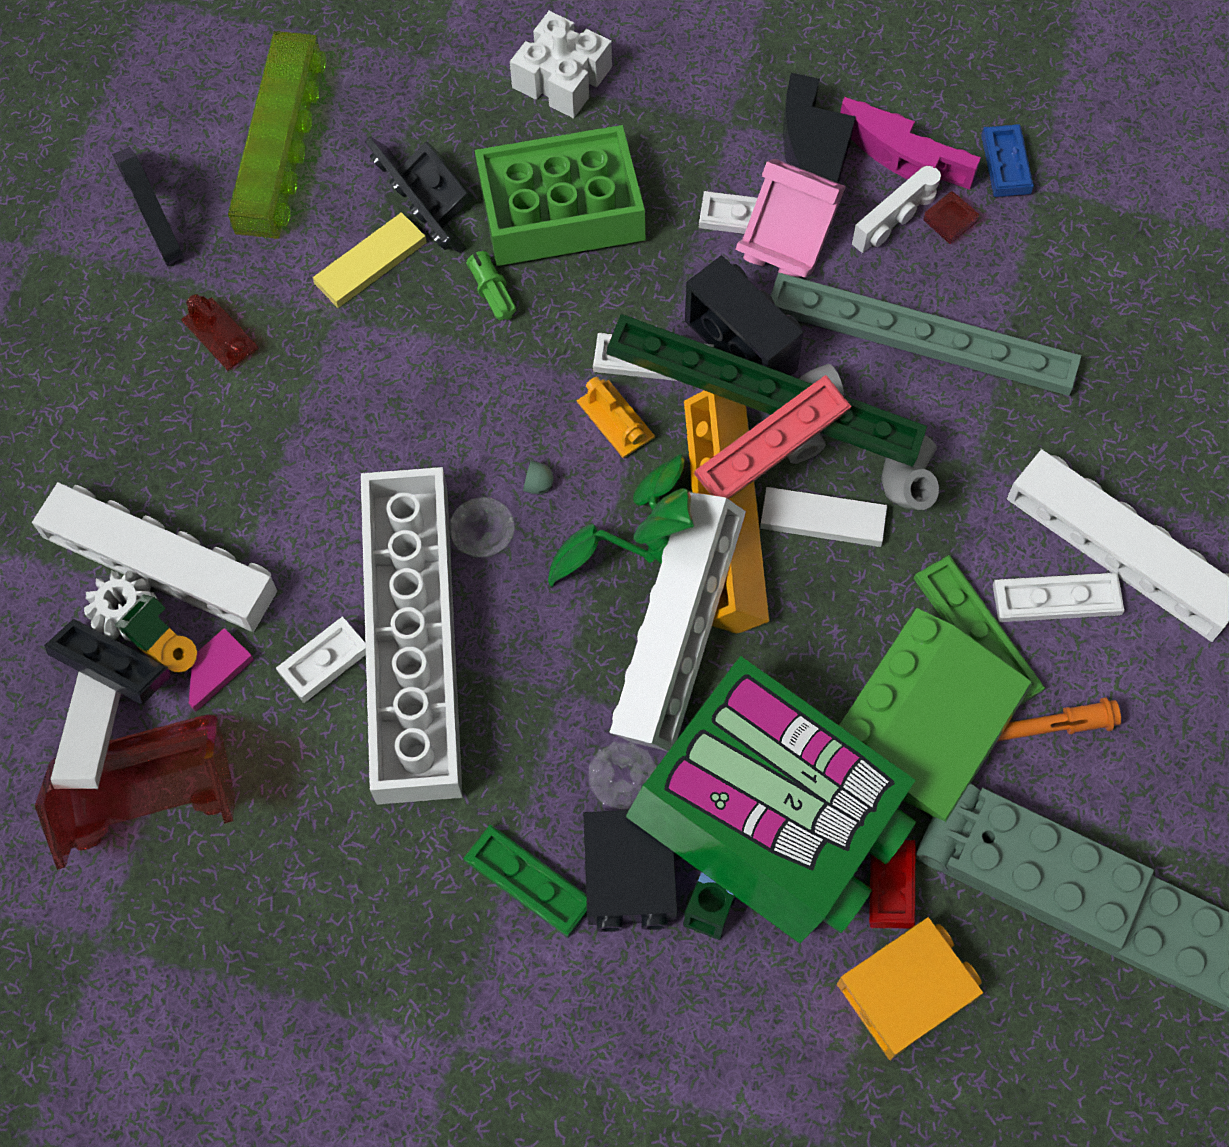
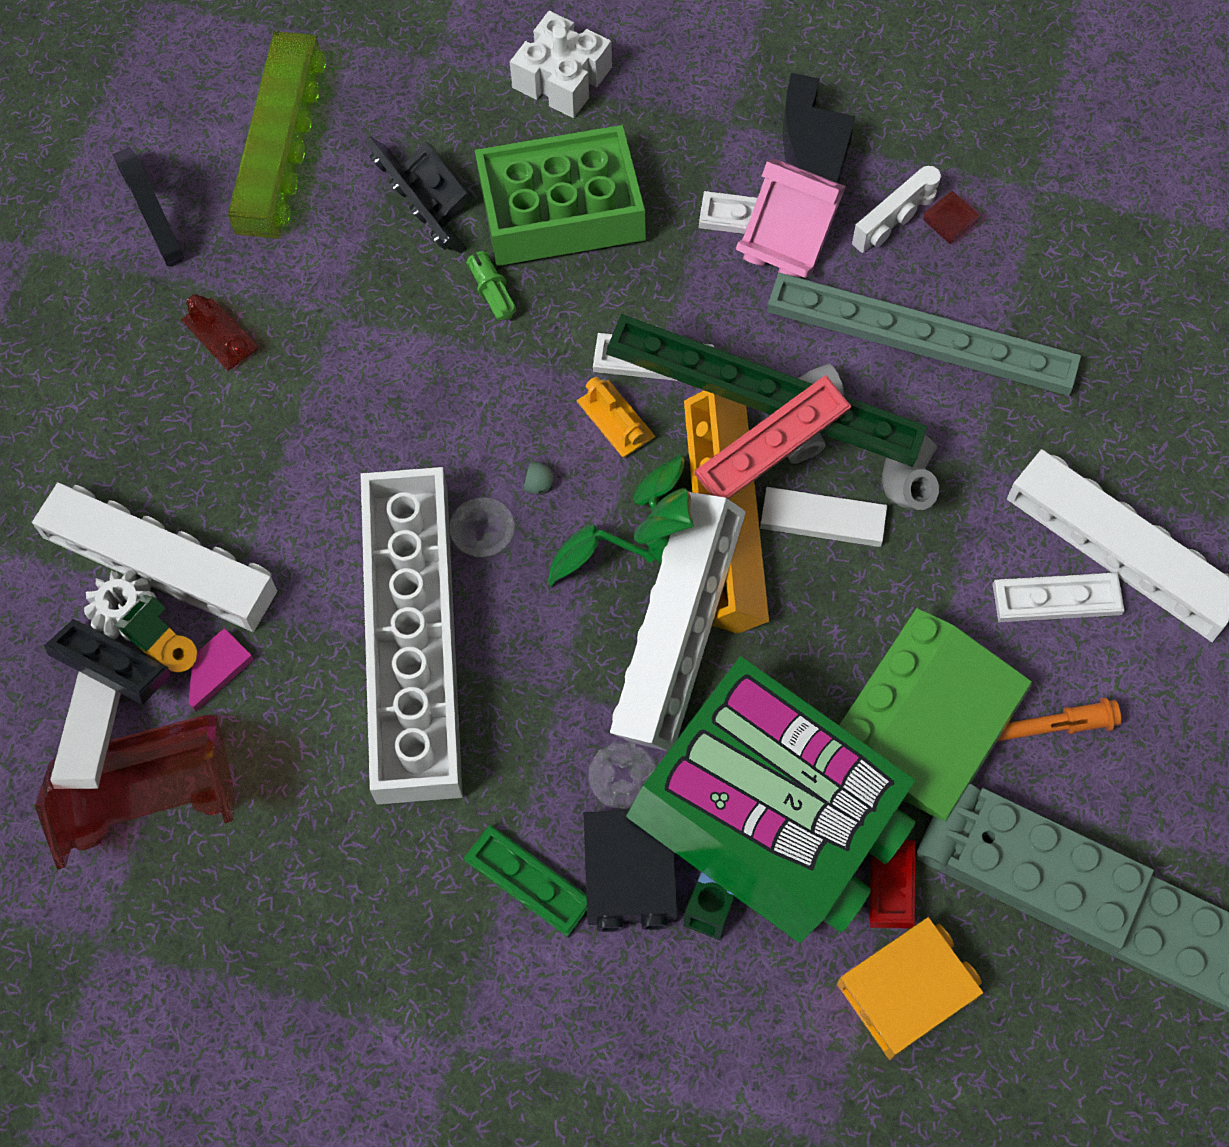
(322, 659): white plate -> none
(369, 260): light yellow tile -> none
(740, 318): black brick -> none
(890, 142): dark pink slope -> none
(963, 608): bright green tile -> none
(1007, 160): blue plate -> none

